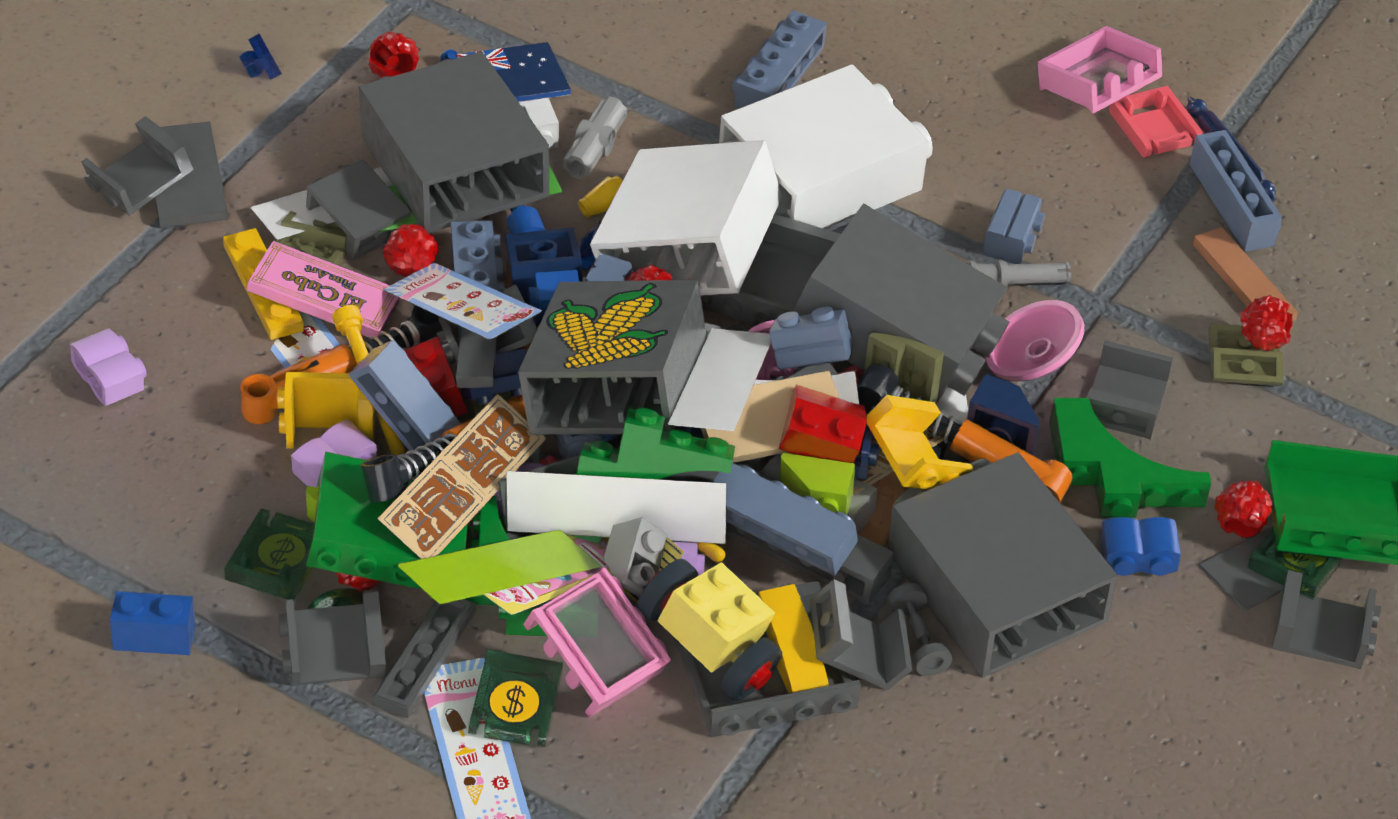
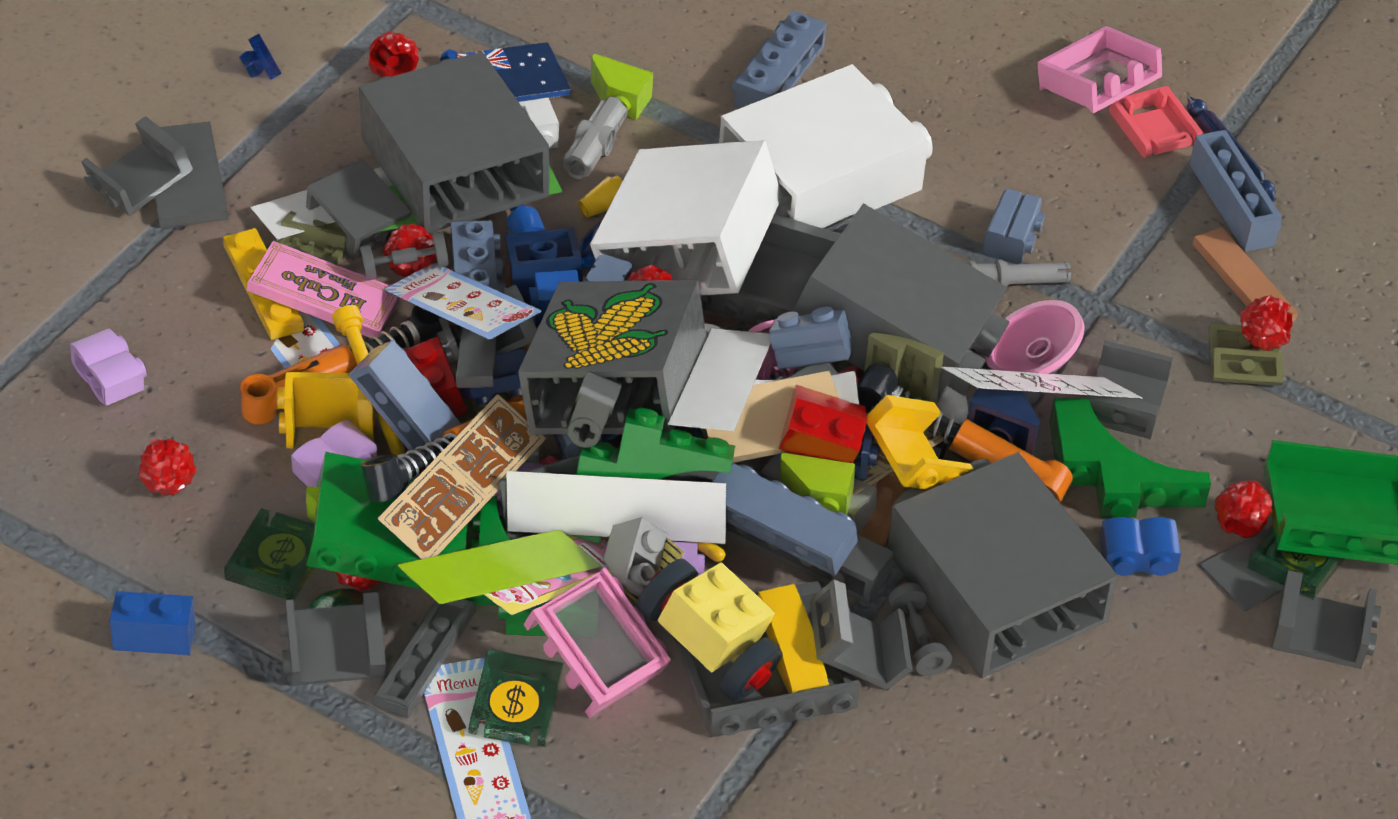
(166, 467): none -> red piece
(404, 256): none -> dark grey wheel
(593, 407): none -> dark grey piece
(623, 82): none -> lime slope
(1041, 382): none -> white sticker

